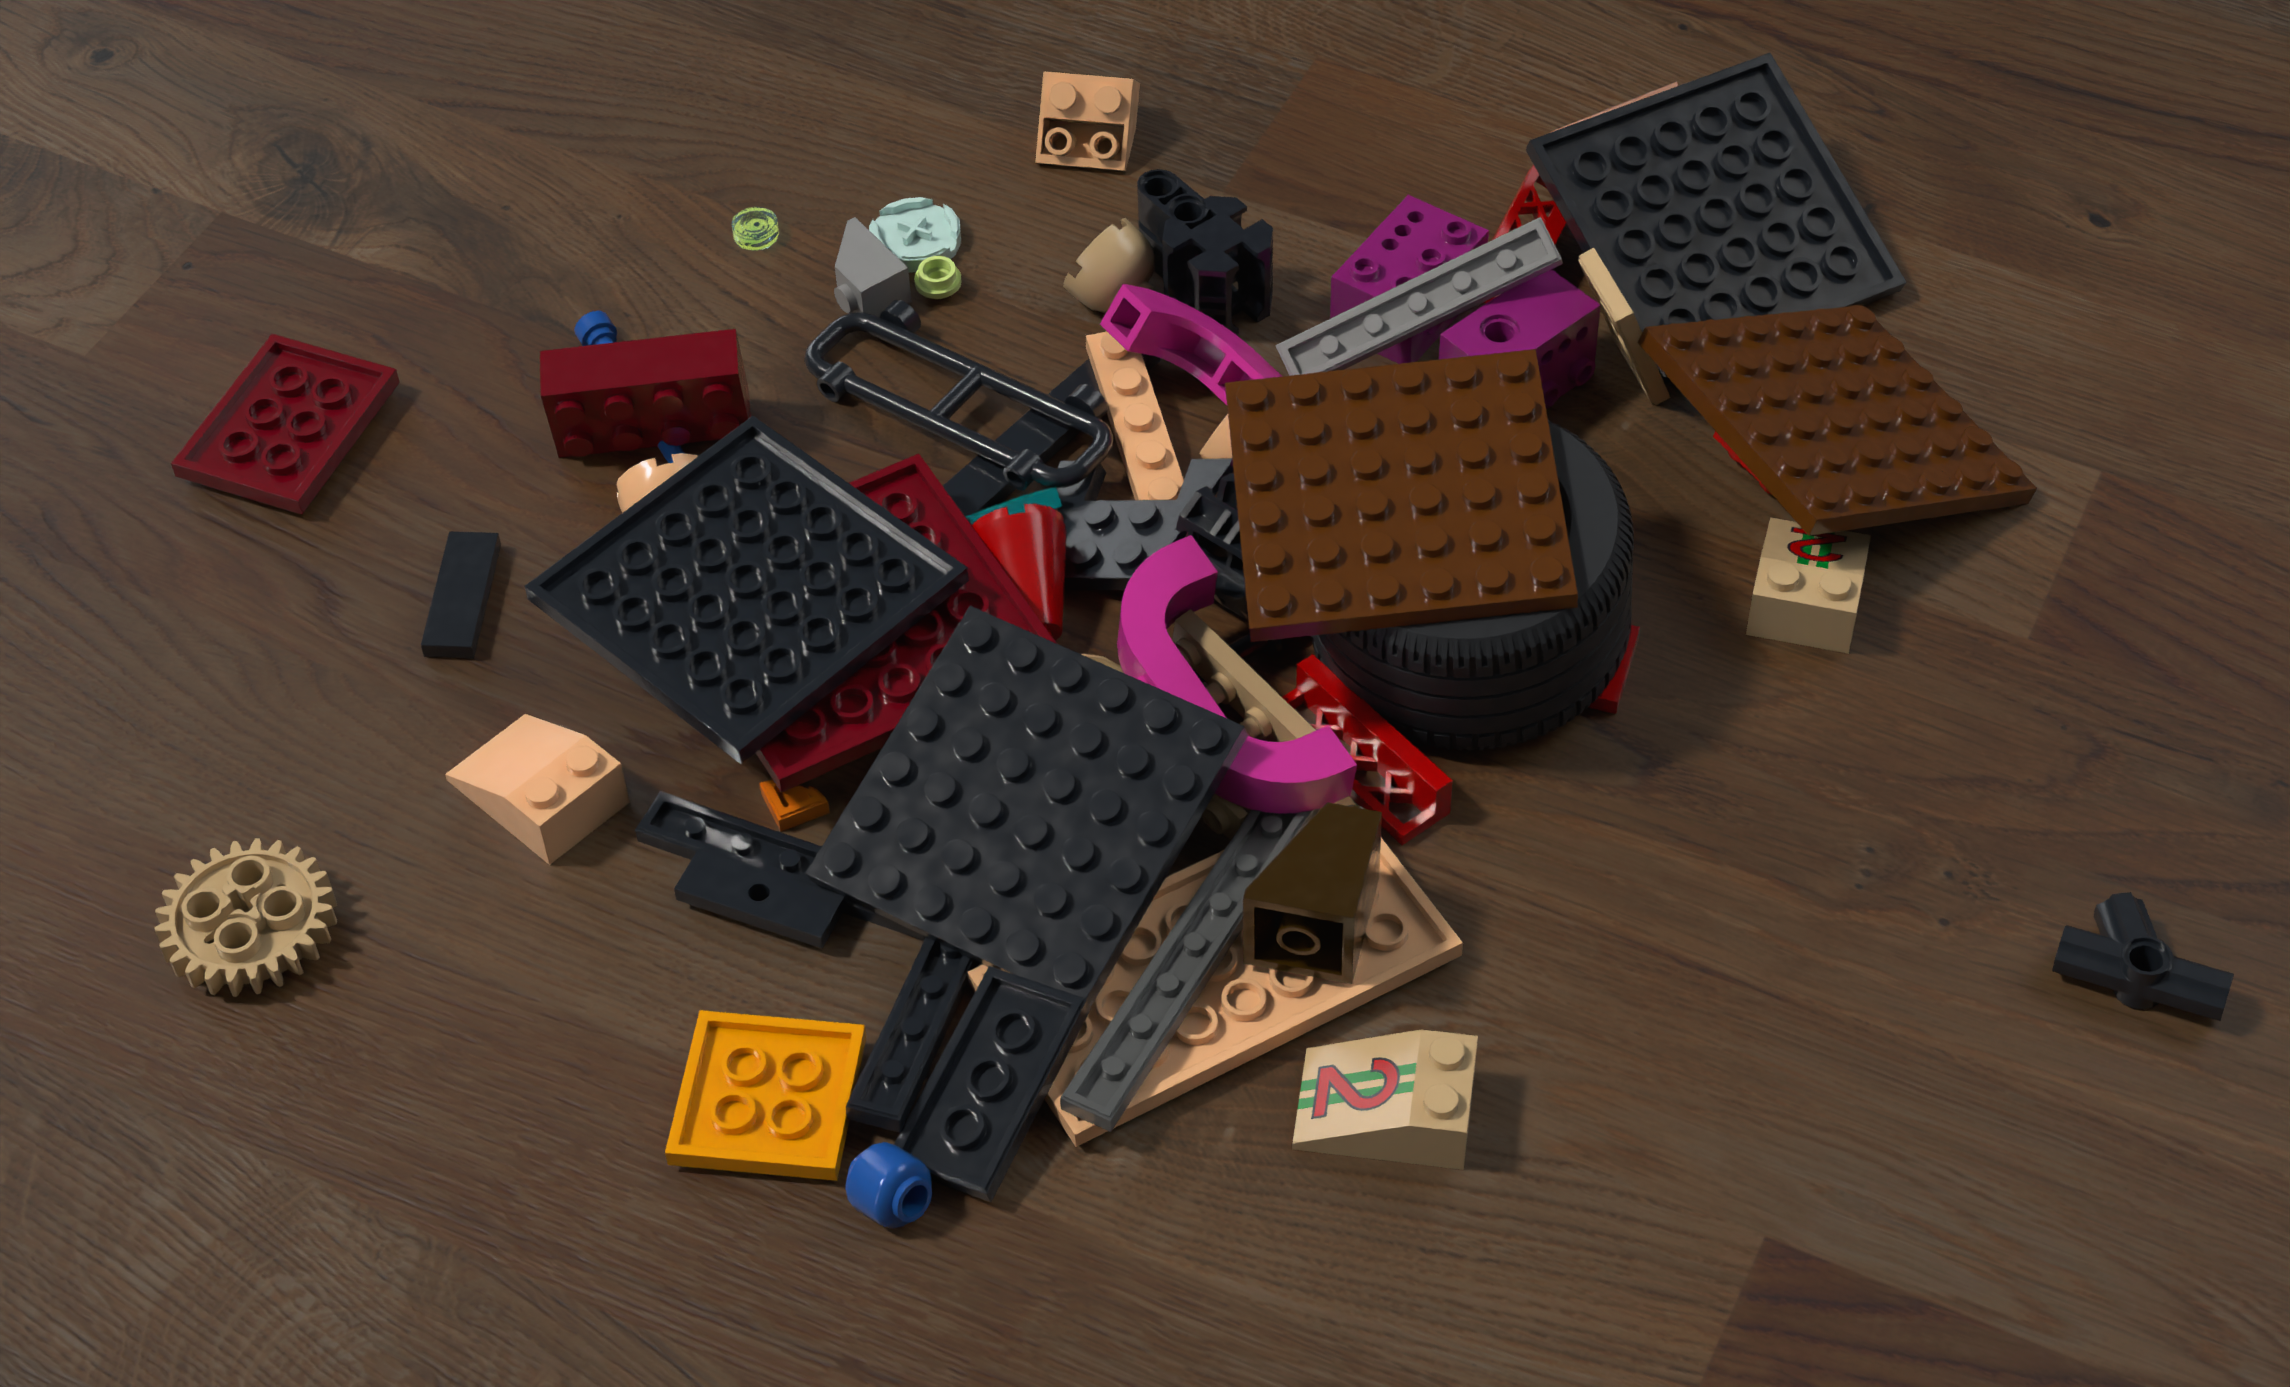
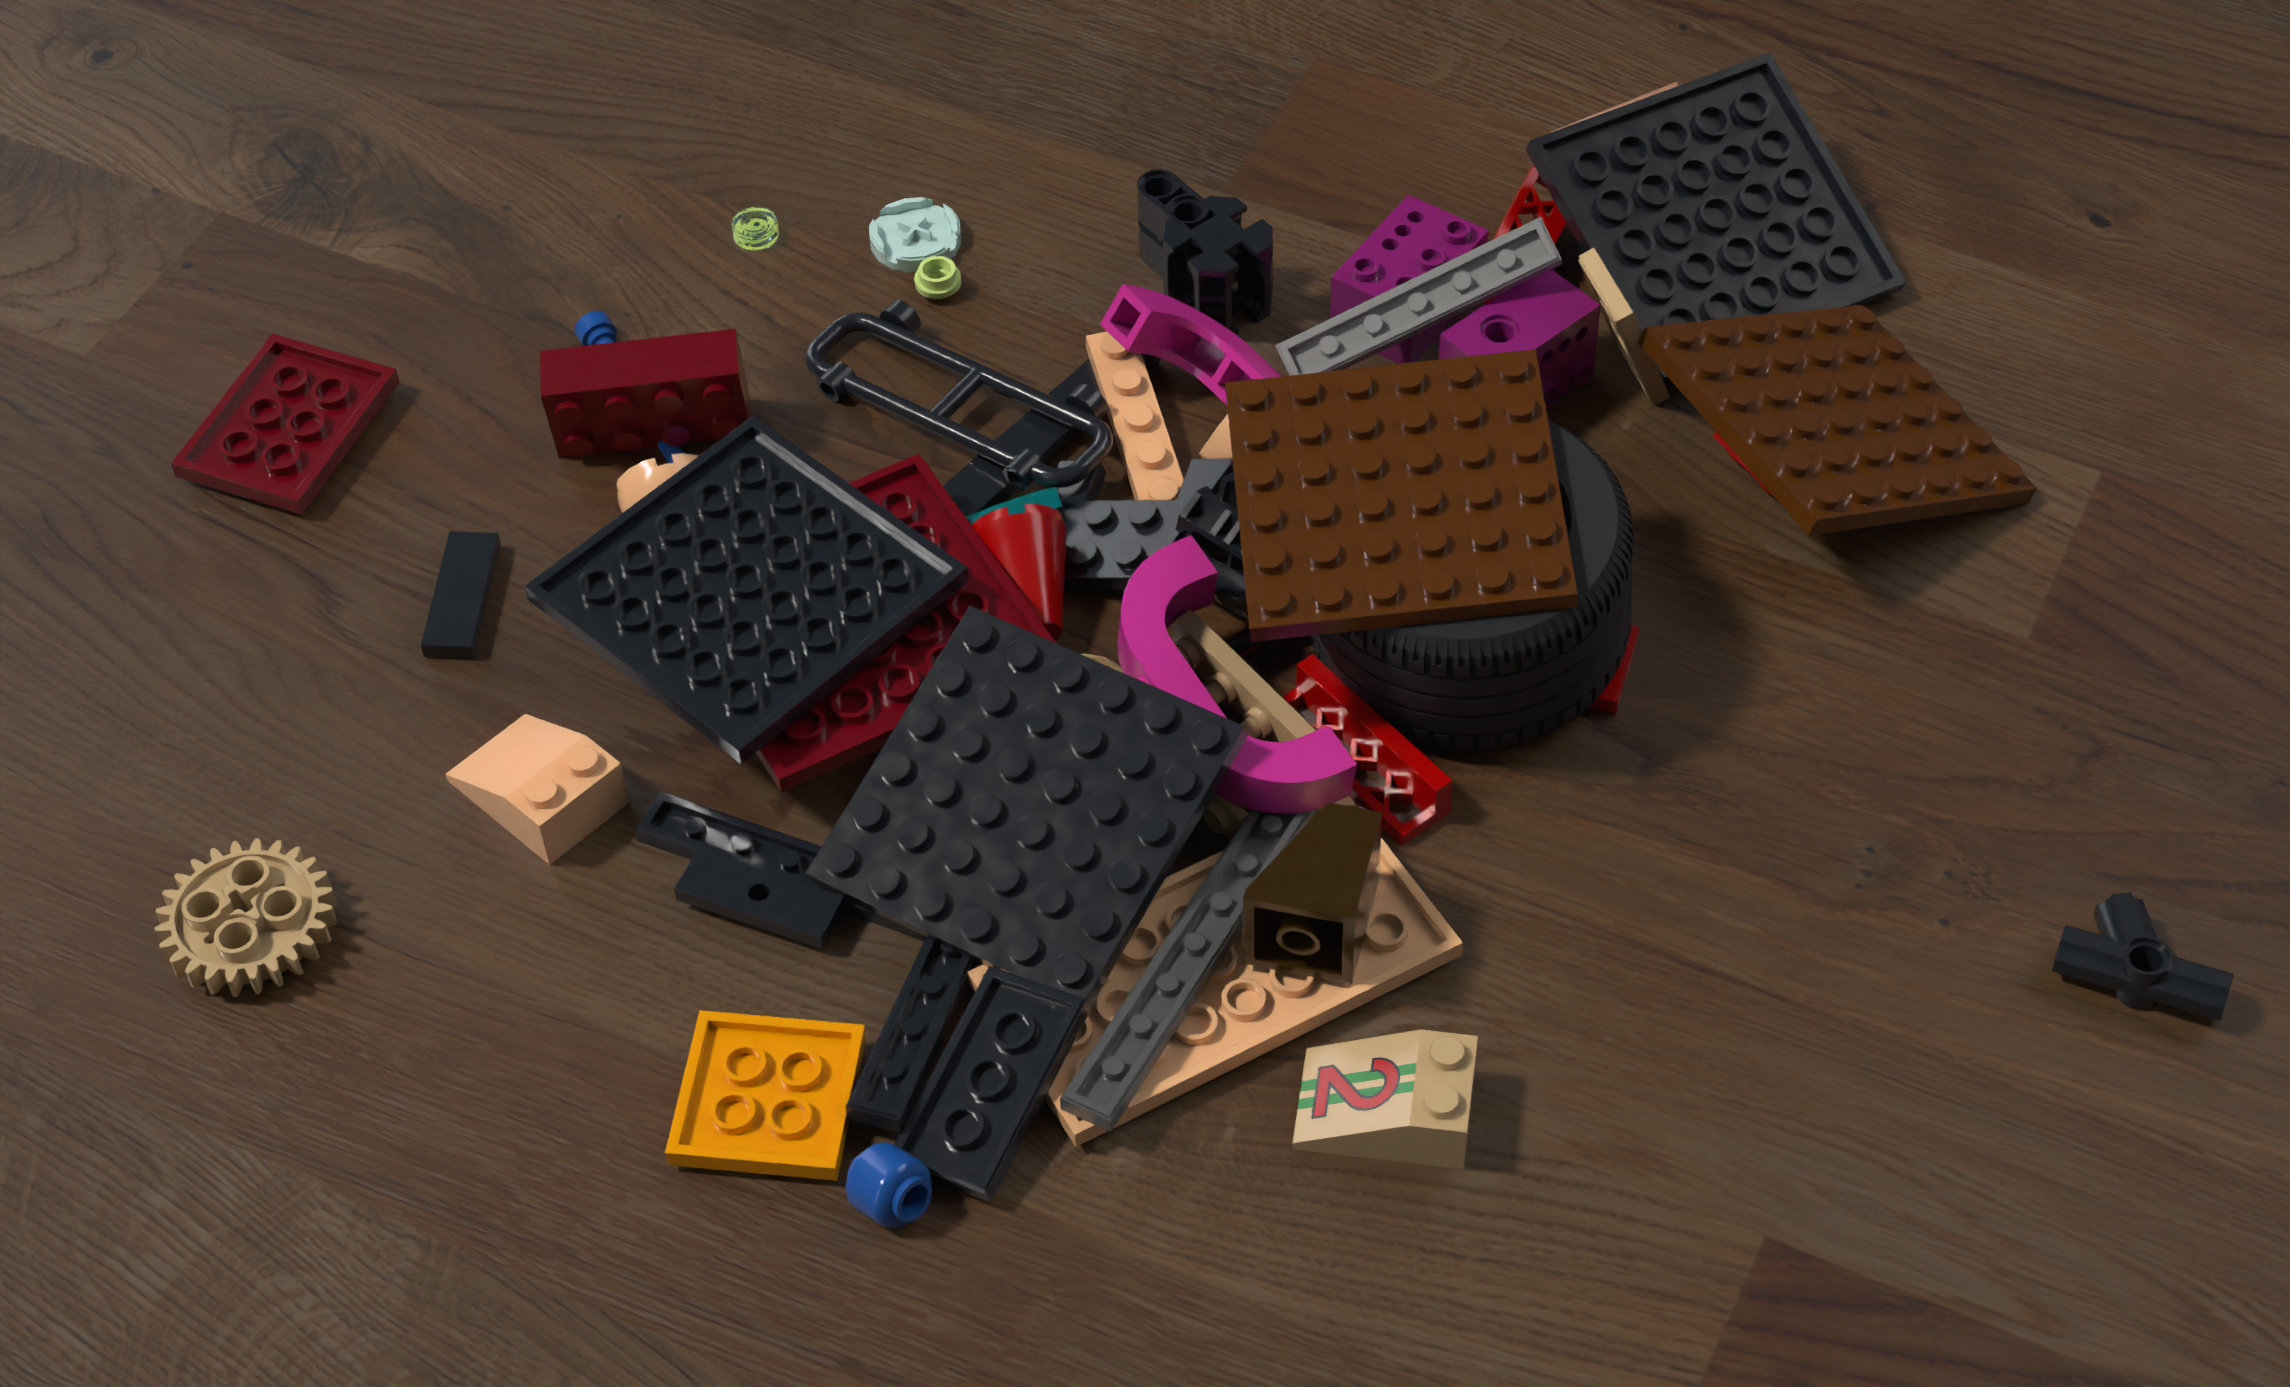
(794, 805): orange tile -> none
(868, 273): light grey slope -> none
(1087, 120): light nougat slope -> none
(1109, 262): tan cylinder -> none
(1808, 586): tan slope -> none

